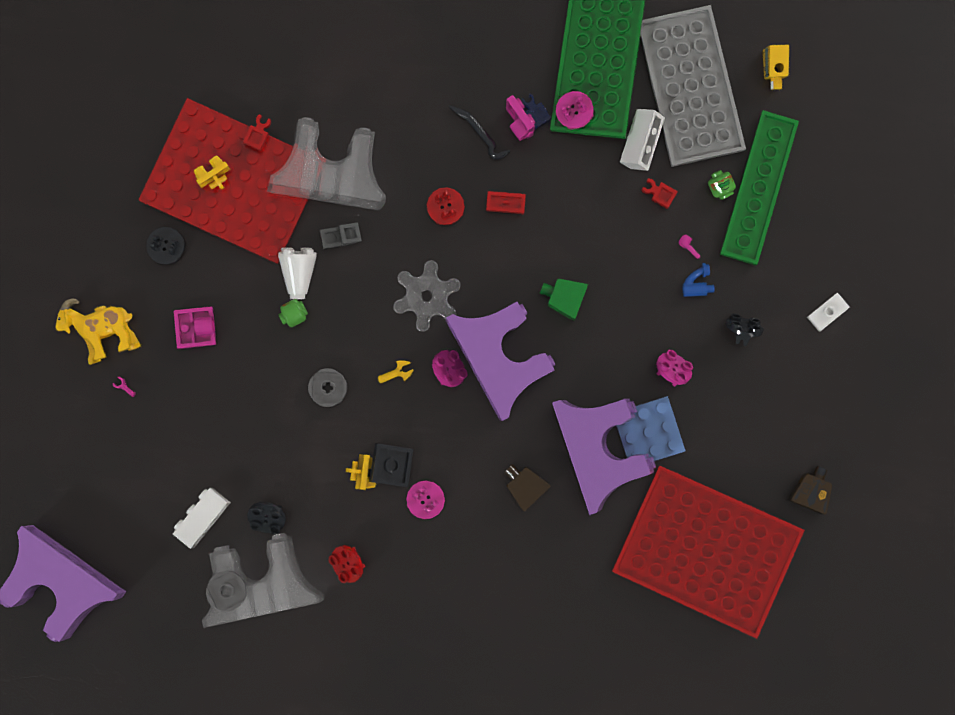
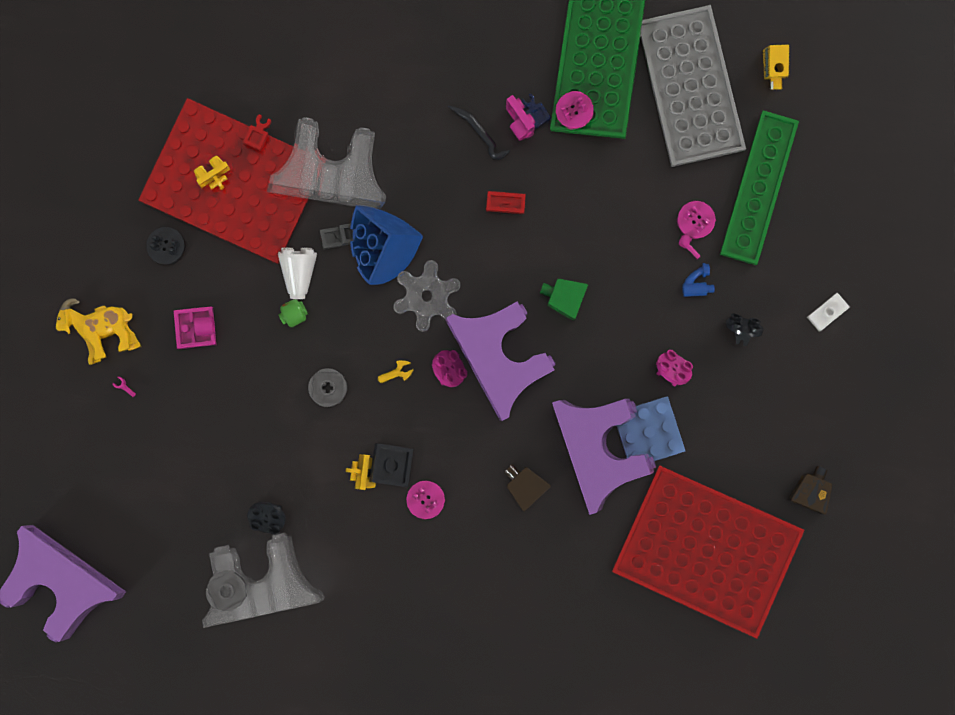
(200, 517): white brick -> none
(346, 564): red plate -> none
(382, 244): none -> blue brick
(443, 197): red plate -> none
(642, 139): white brick -> none
(662, 195): red plate -> none
(690, 213): none -> dark pink plate
(721, 184): bright green head -> none

